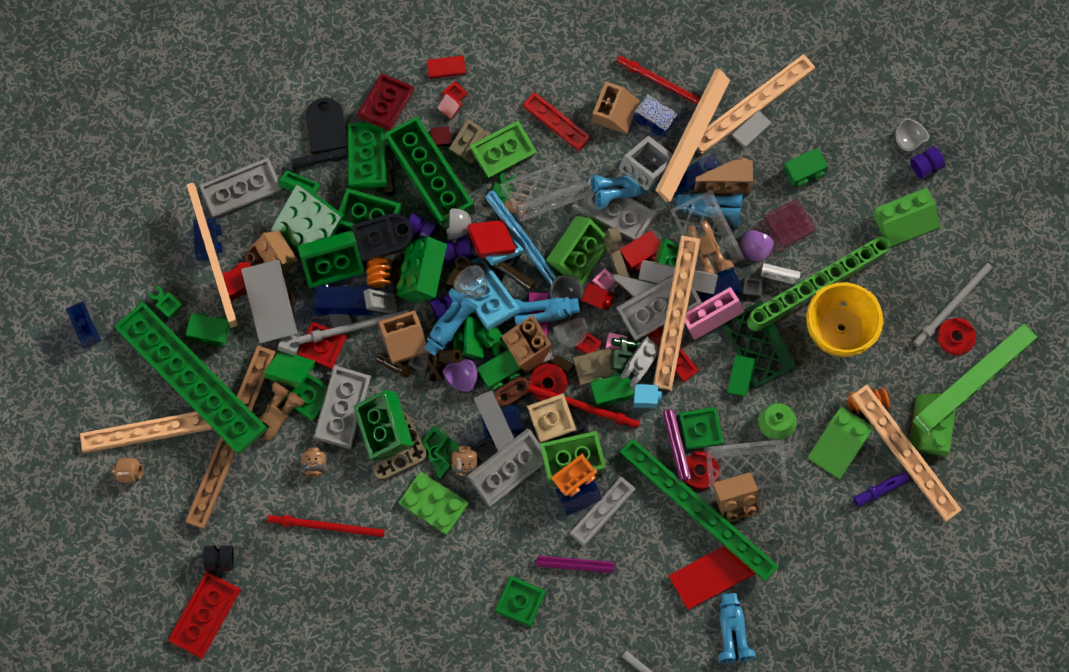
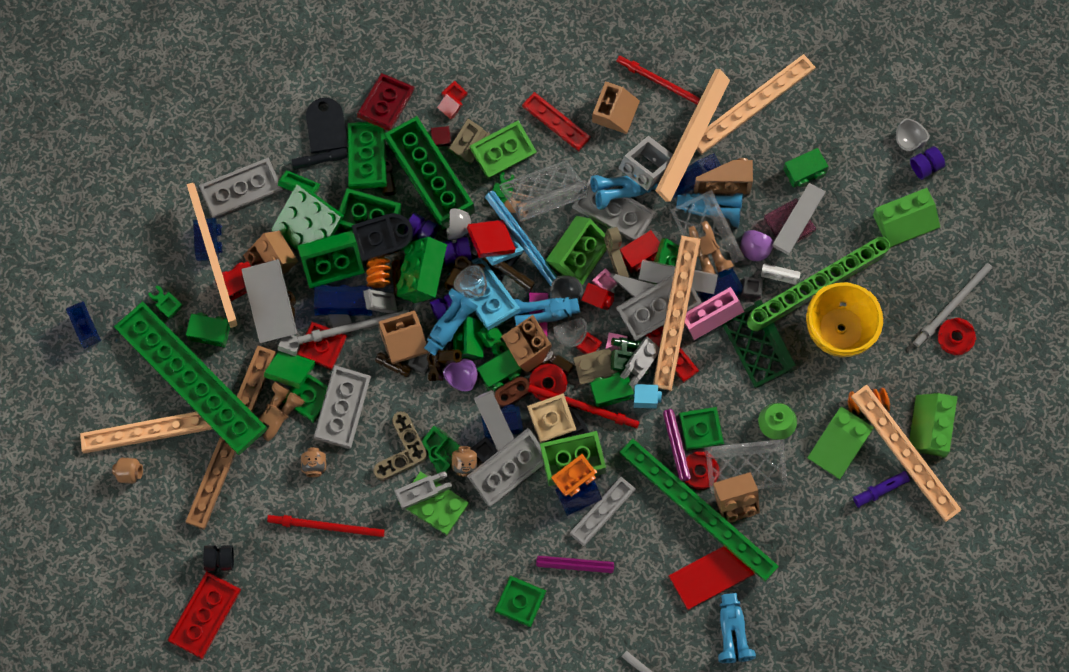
(383, 425): green brick -> none
(421, 490): none -> light grey hinge
(446, 67): red tile -> none
(655, 116): clear blue brick -> none
(741, 376): green tile -> none
(751, 129): light grey tile -> none
(798, 219): none -> light grey tile
(974, 379): bright green beam -> none

